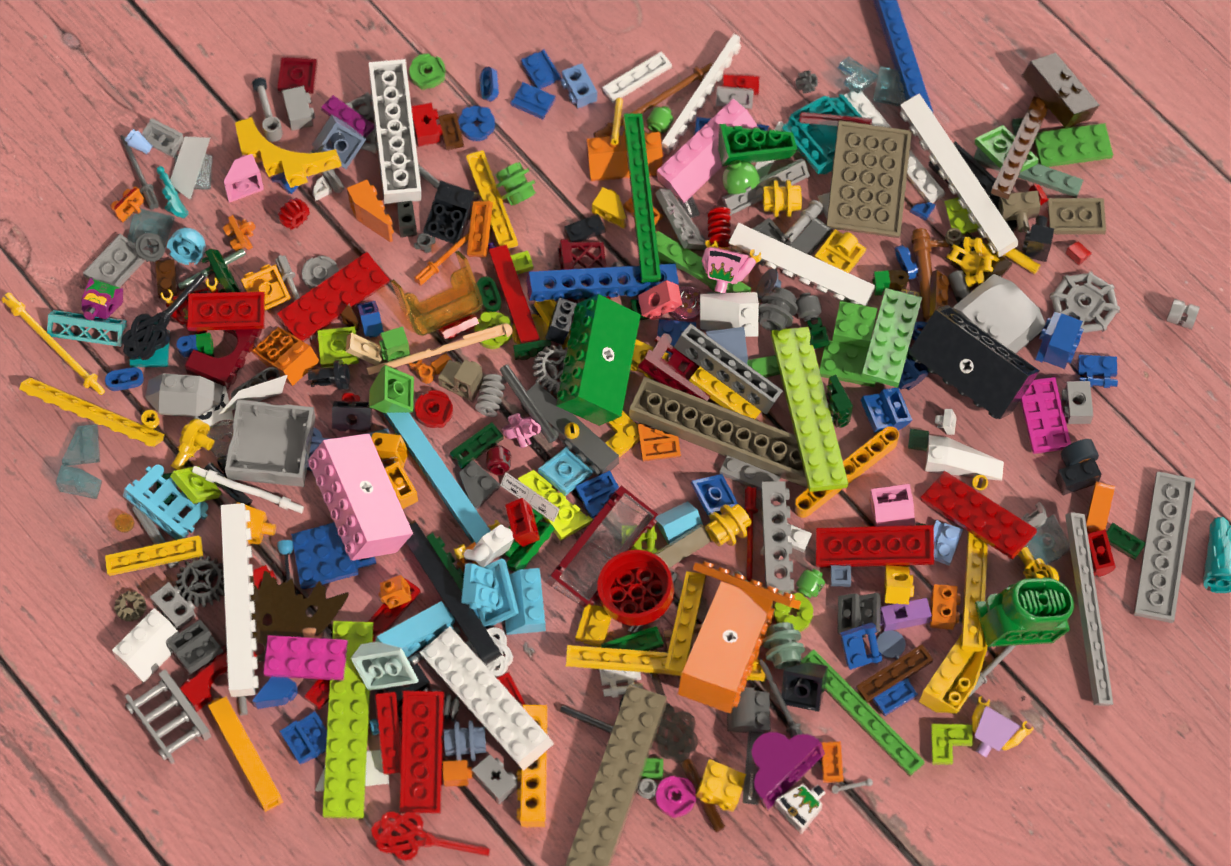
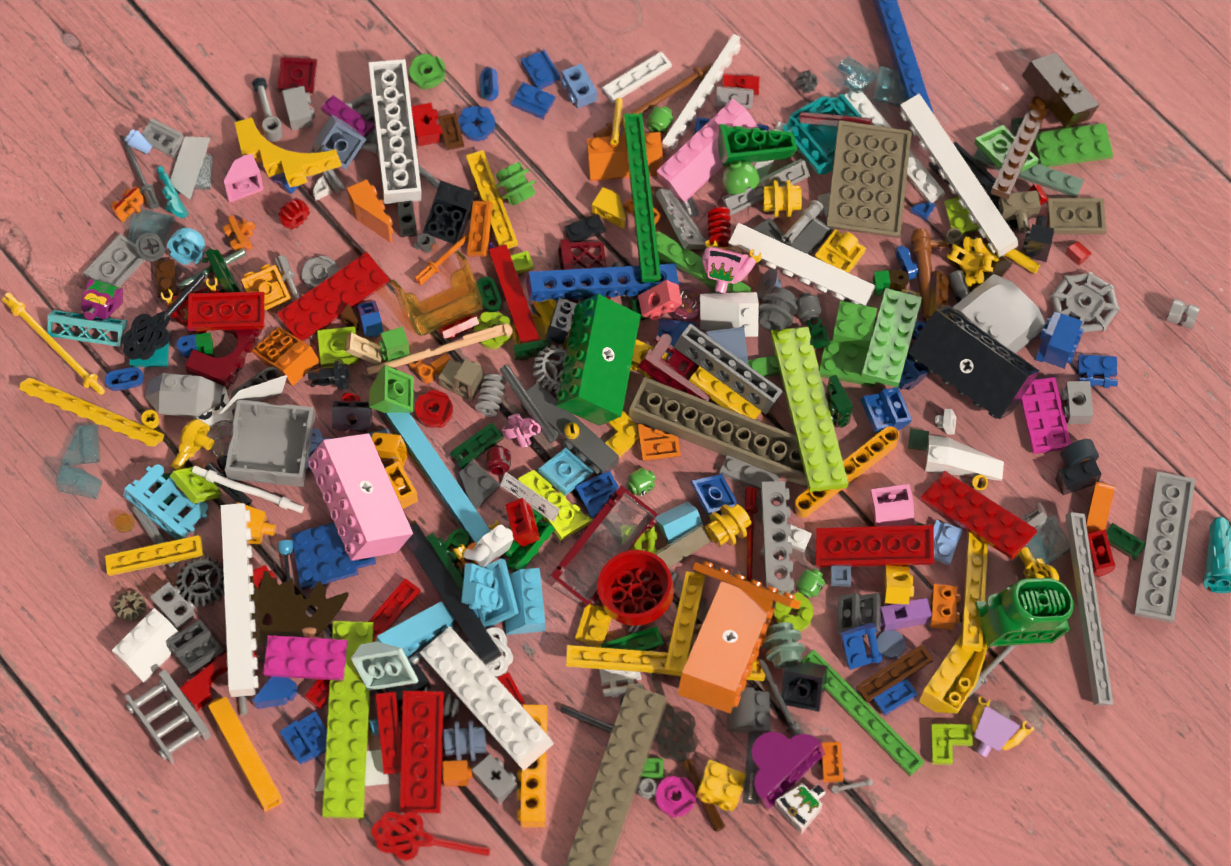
(395, 591): orange brick -> none
(455, 539): none -> green plate
(641, 482): none -> bright green head

